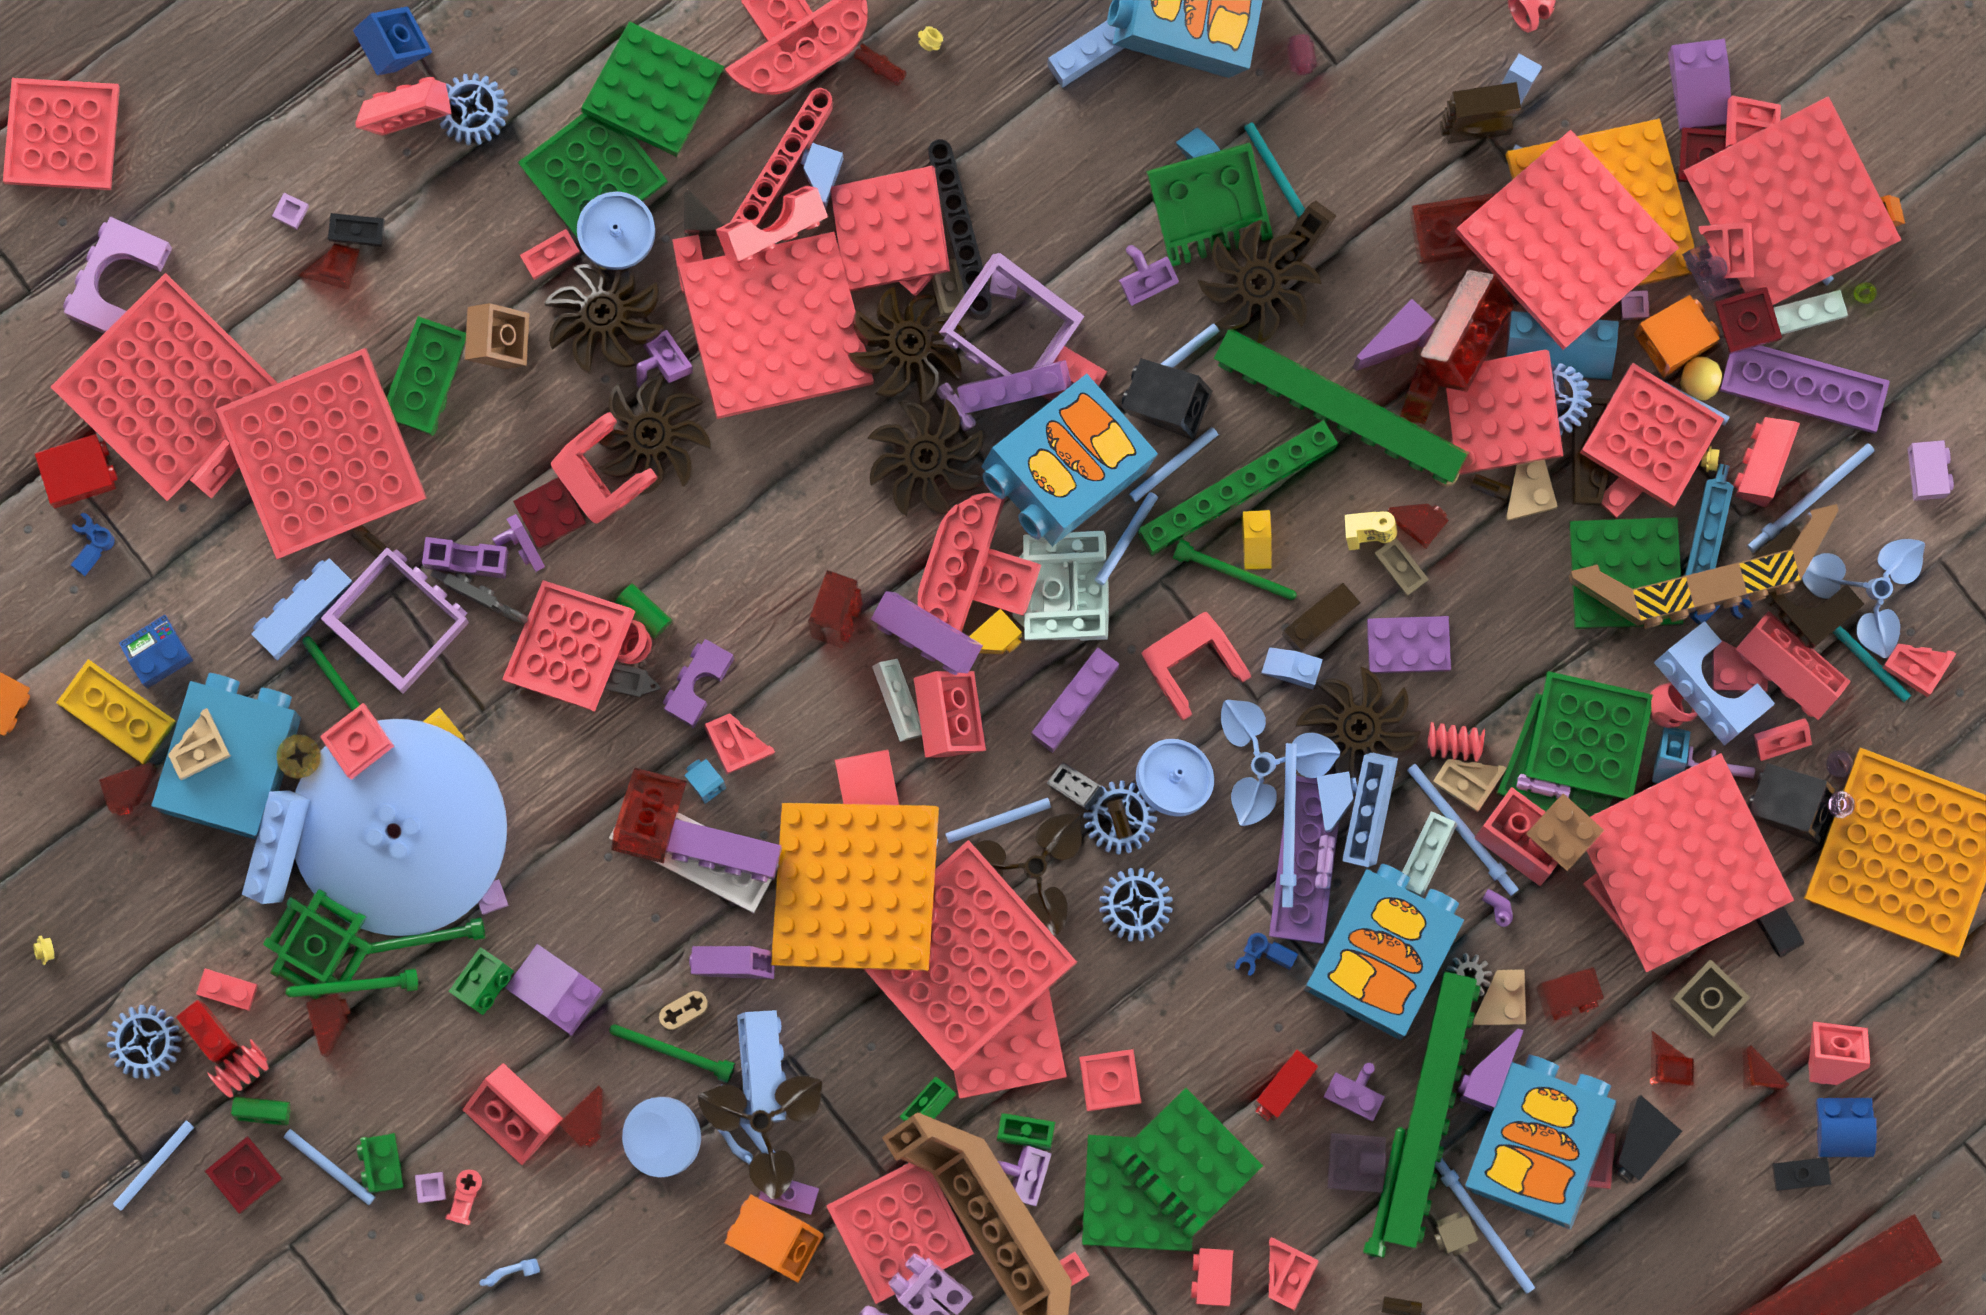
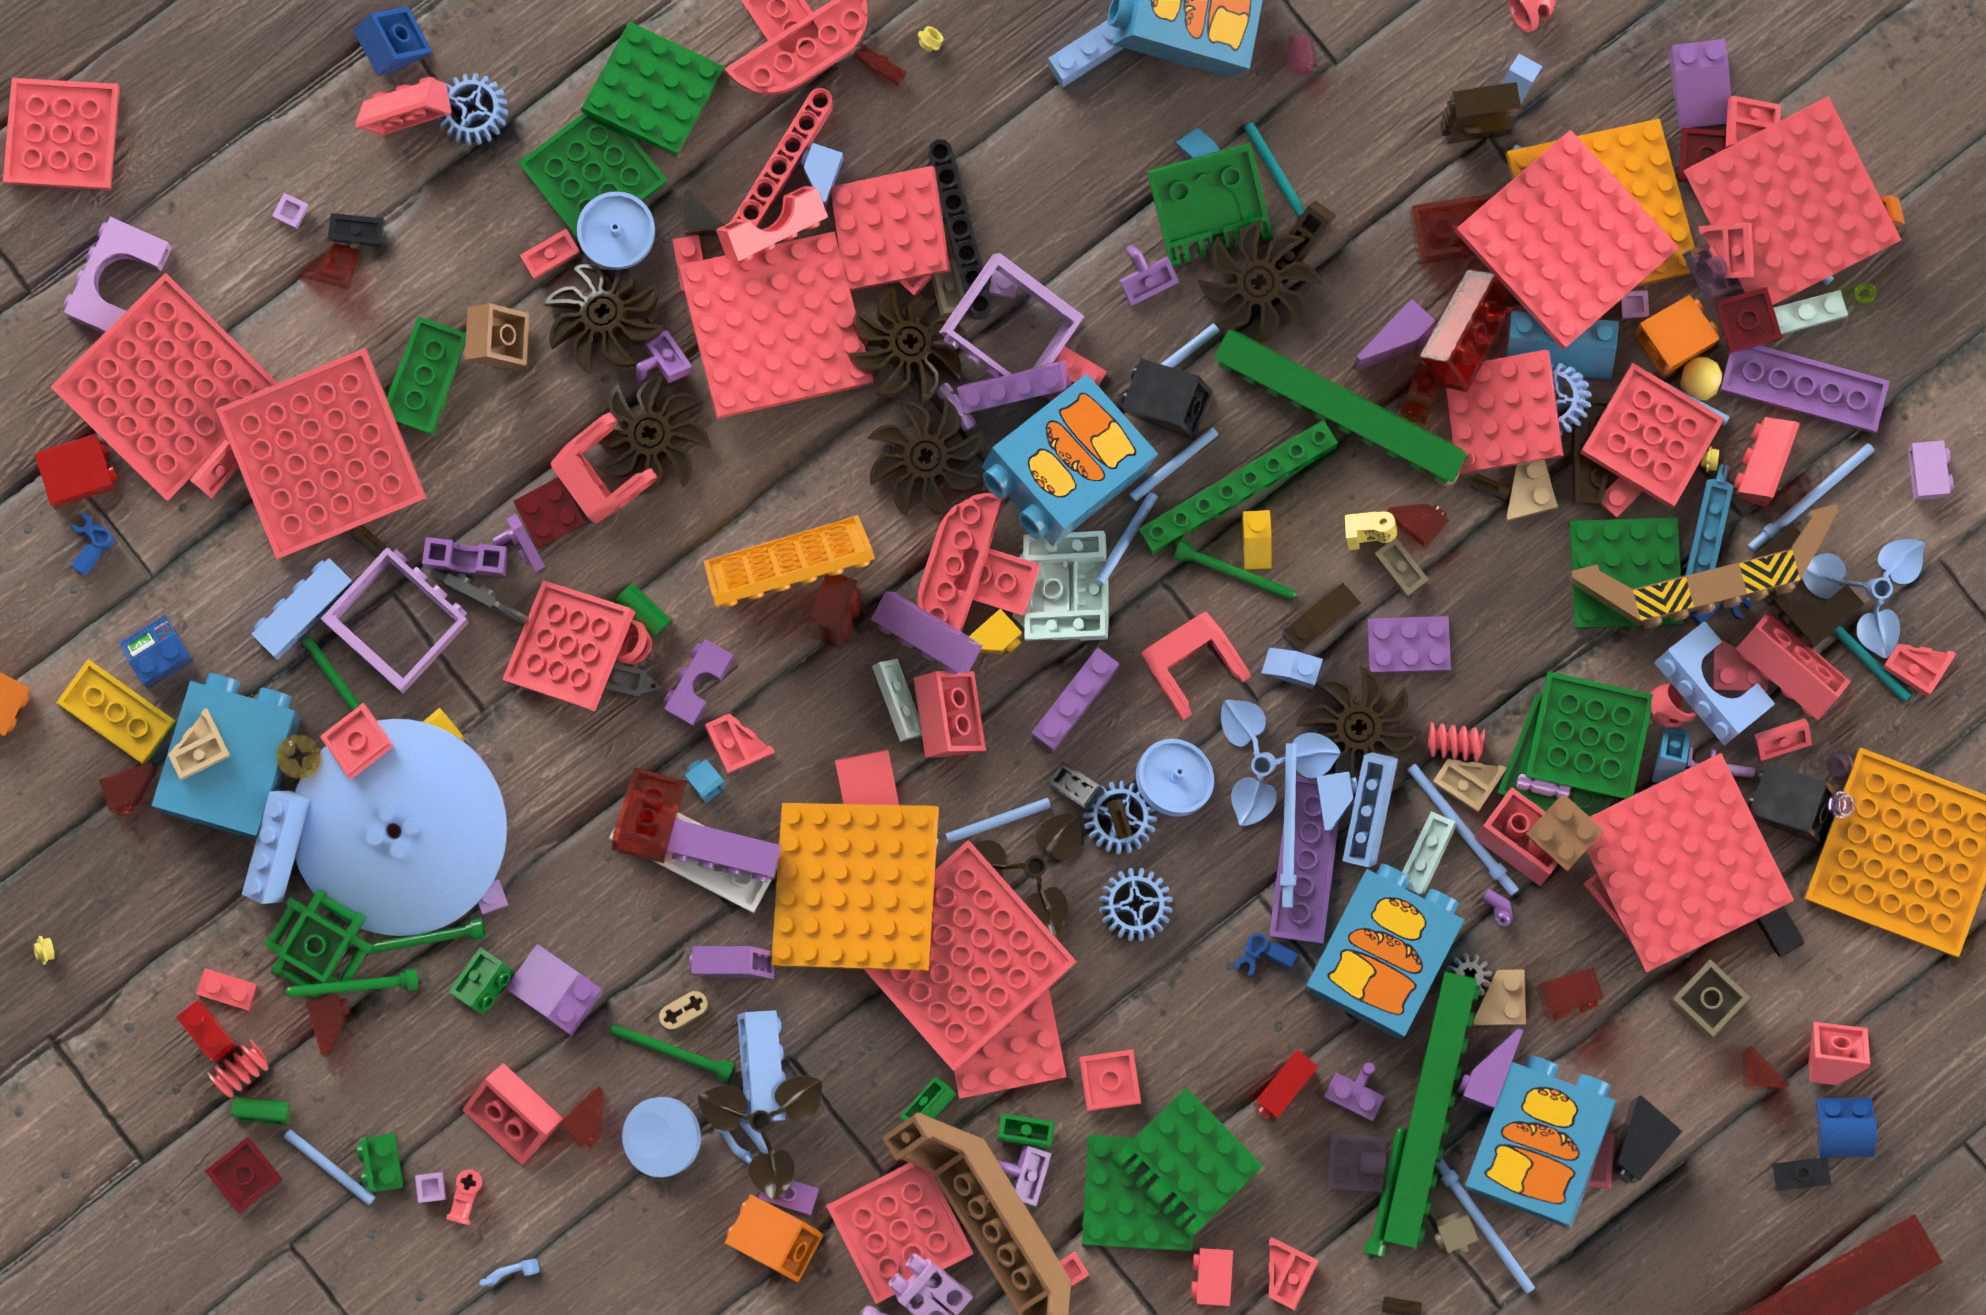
(153, 1165): light blue bar -> none
(155, 1036): light blue gear -> none
(788, 561): none -> light orange plate
(1325, 862): lavender axle -> none
(1669, 1064): clear red slope -> none

